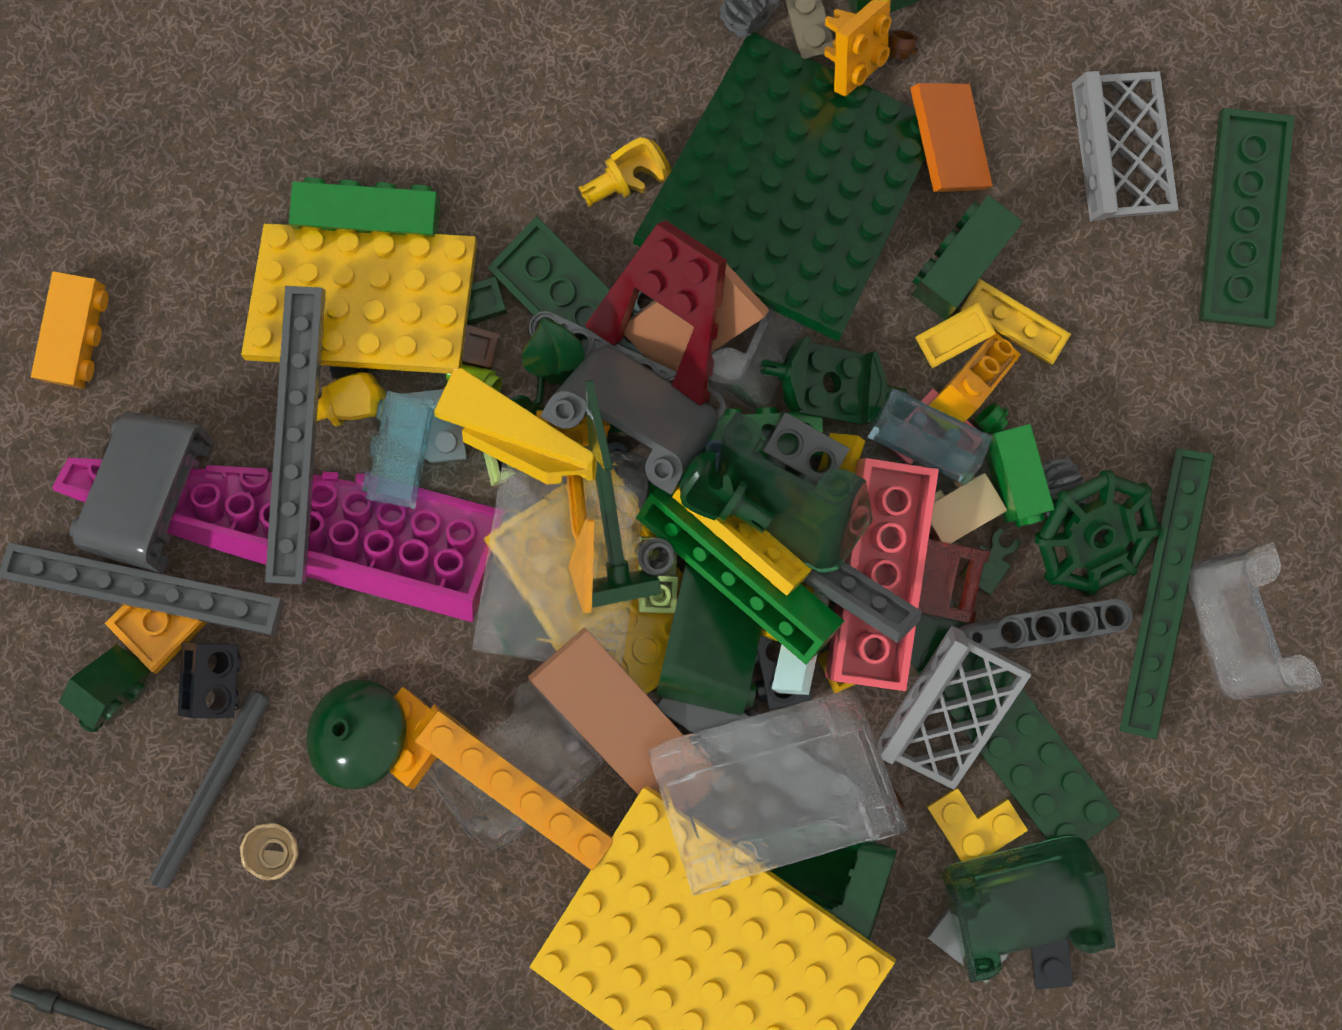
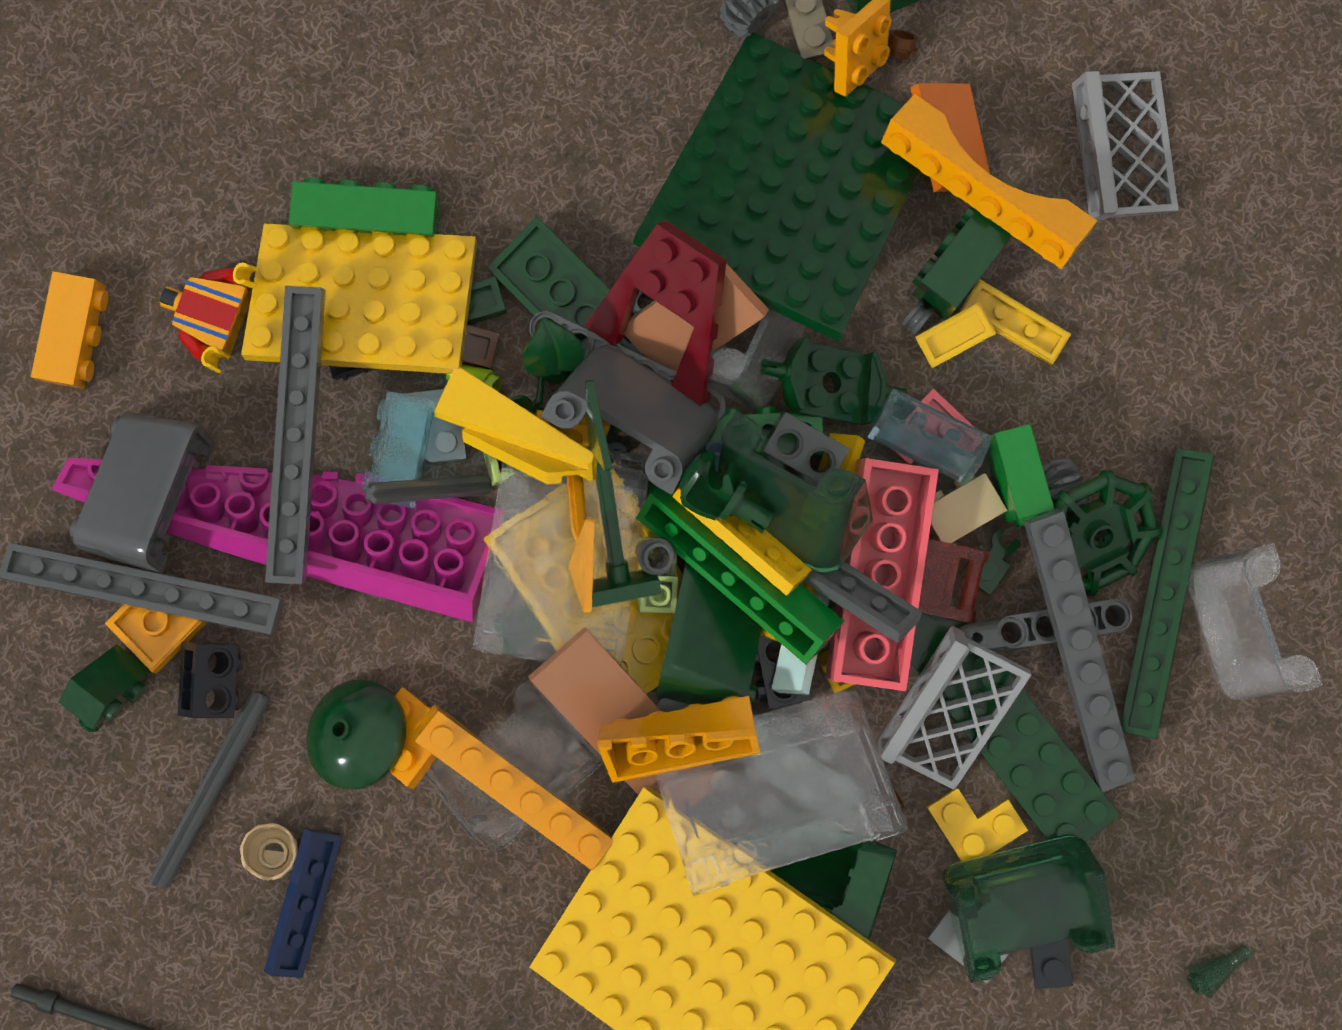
(211, 311): none -> torso
(303, 903): none -> dark blue plate
(350, 398): yellow piece -> none
(427, 489): none -> dark grey axle
(634, 157): yellow piece -> none
(678, 739): none -> light orange wedge
(917, 316): none -> dark grey bush
(976, 378): light orange slope -> none
(992, 419): green plate -> none
(1045, 224): none -> light orange arch
(1079, 649): none -> dark grey plate
(1211, 974): none -> clear green cone
(1246, 218): dark green plate -> none

